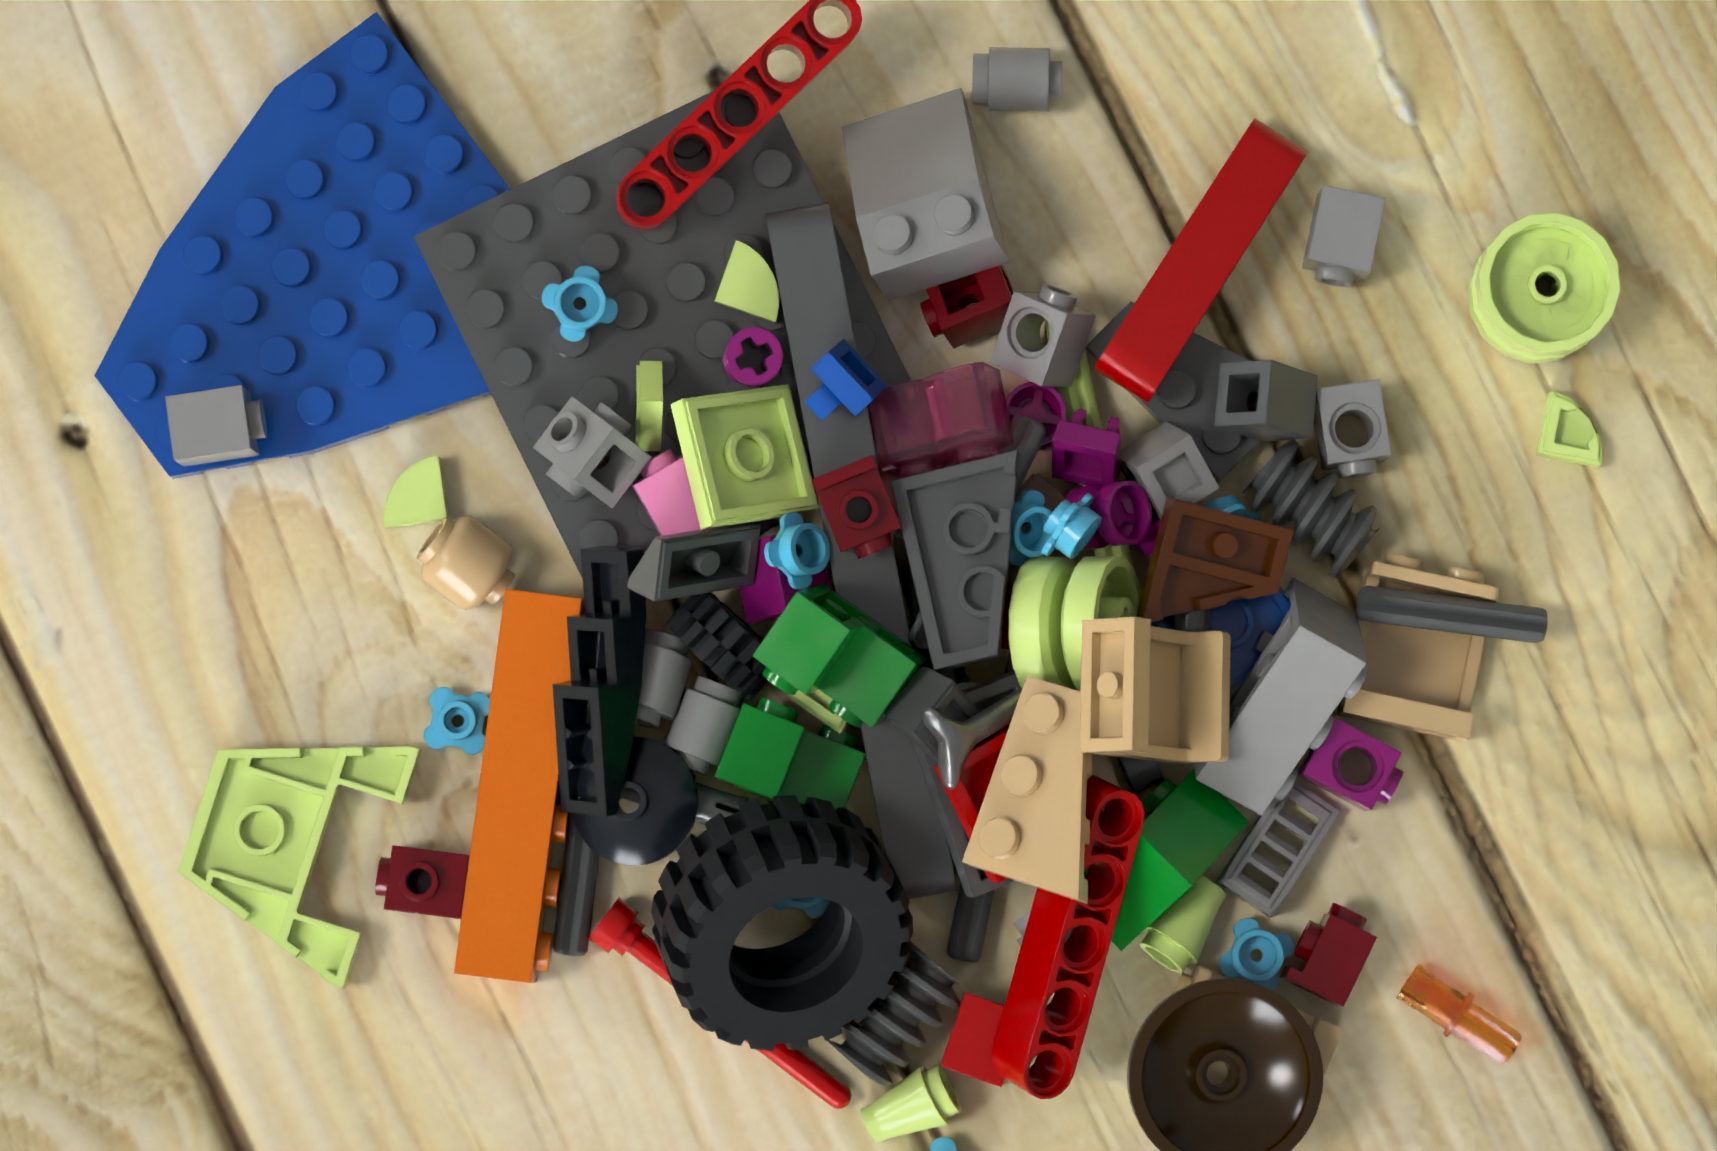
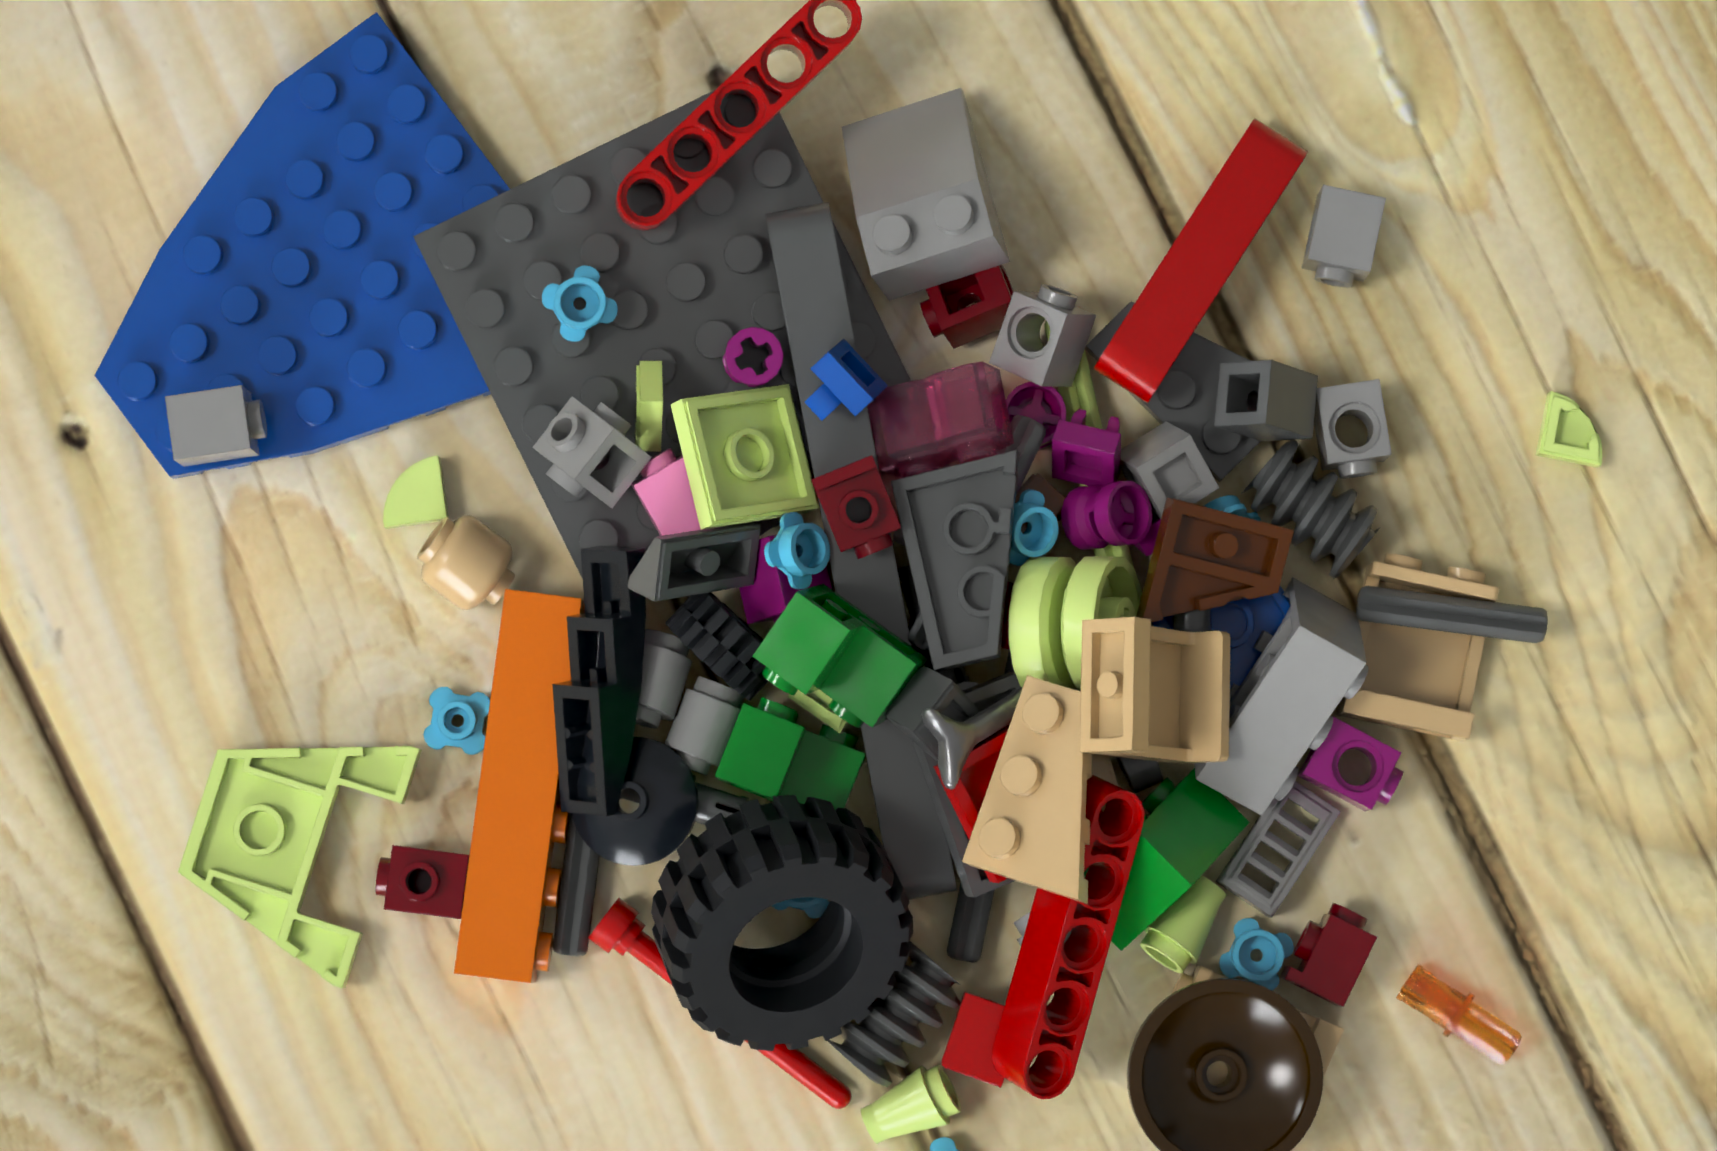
(749, 284): yellowish green tile -> none
(1016, 79): light grey brick -> none
(1071, 527): medium azure plate -> none
(1581, 279): yellowish green wheel -> none

